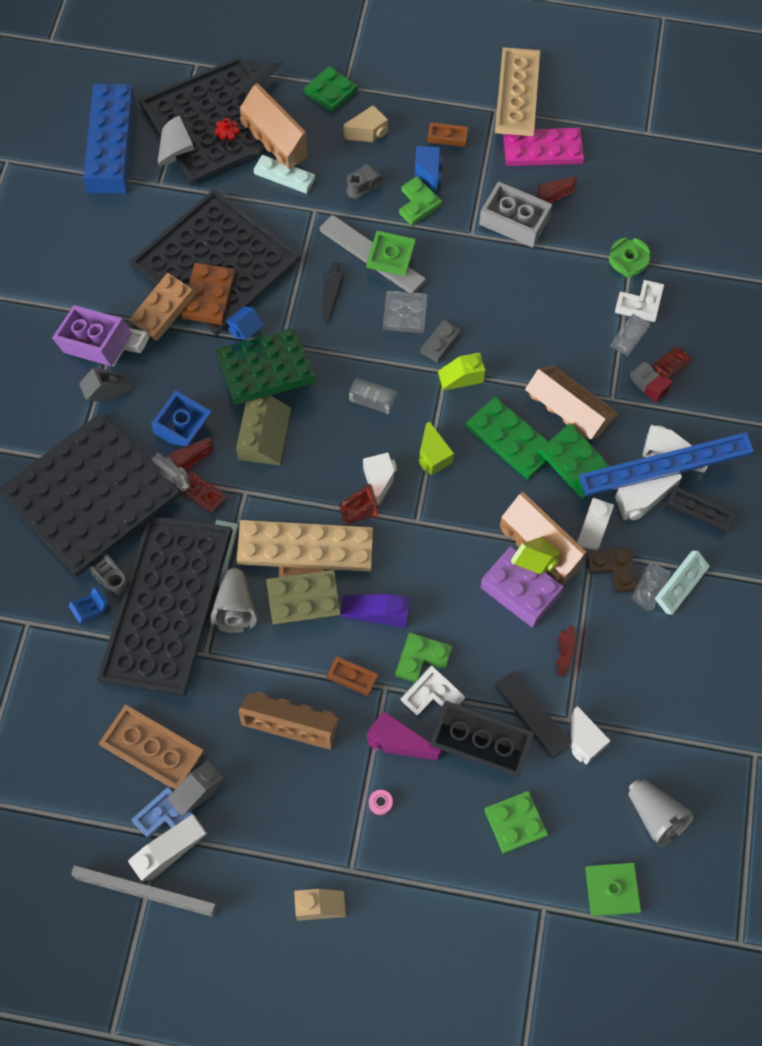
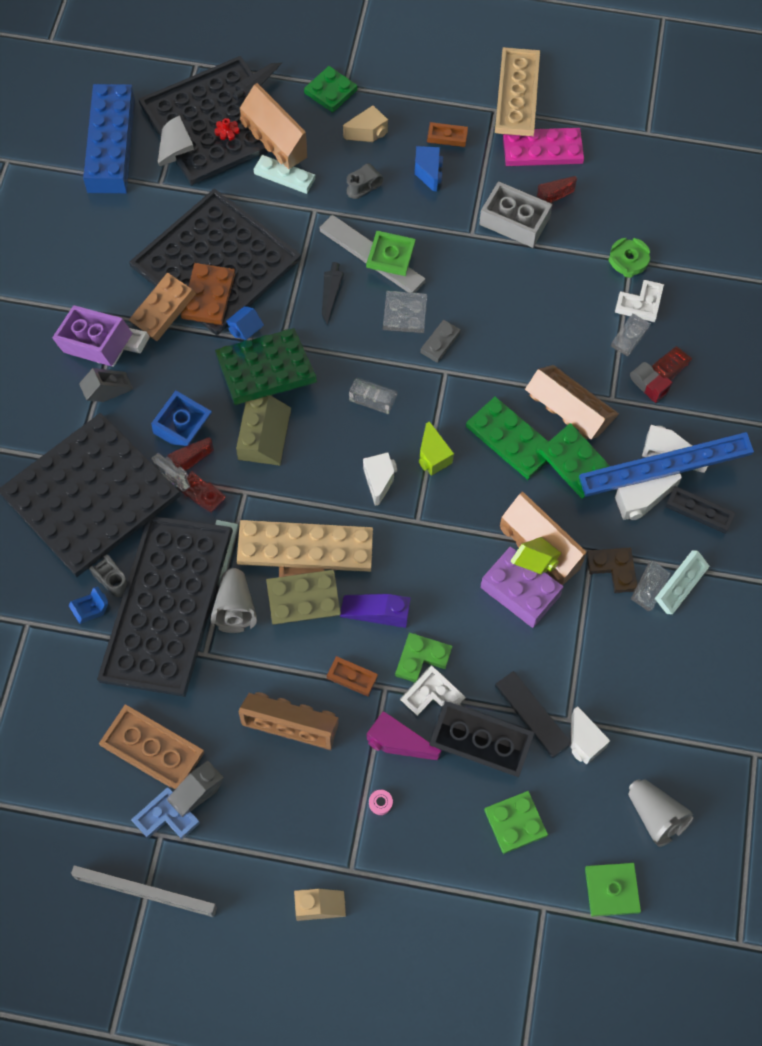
(167, 848): white slope -> none
(359, 506): clear red slope -> none
(422, 201): bright green plate -> none
(462, 372): lime slope -> none
(566, 647): clear red slope -> none
(595, 524): white slope -> none

